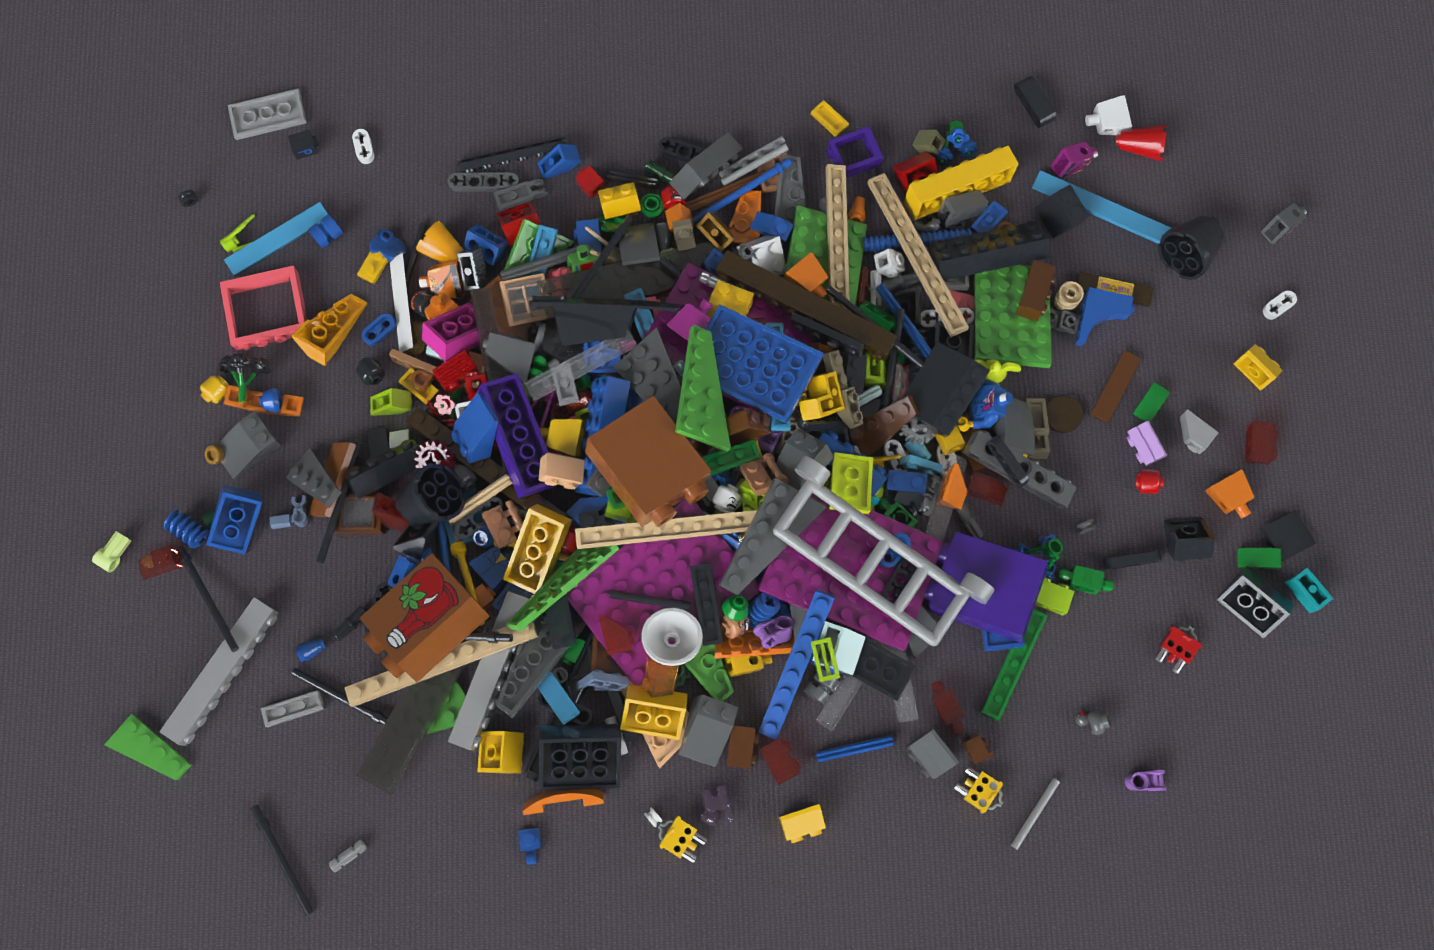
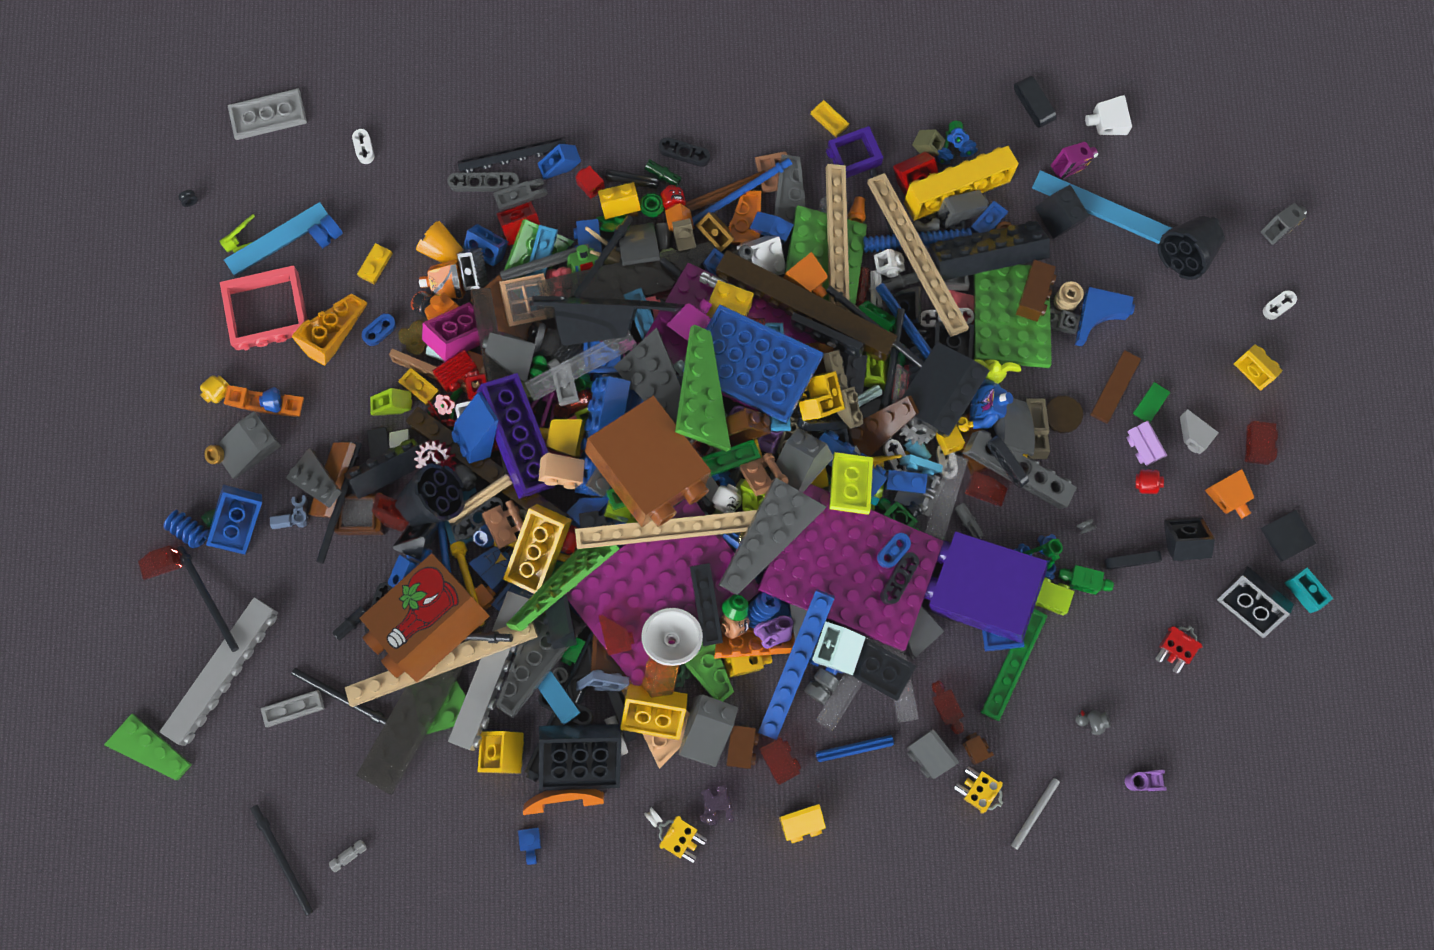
(109, 556): yellowish green piece -> none
(235, 364): black plant -> none
(303, 144): black brick -> none
(309, 649): blue cone -> none
(370, 371): black head -> none
(387, 246): blue plate -> none
(401, 303): white sticker -> none
(414, 253): black bar -> none
(422, 379): dark orange tile -> none
(649, 600): black bar -> none
(706, 165): dark grey wedge -> none
(745, 162): light grey bar -> none
(829, 677): lime tile -> none
(953, 489): orange slope -> none
(970, 586): light grey fence -> none
(1141, 294): dark brown tile -> none
(1143, 141): red cone -> none
(1259, 558): green slope -> none

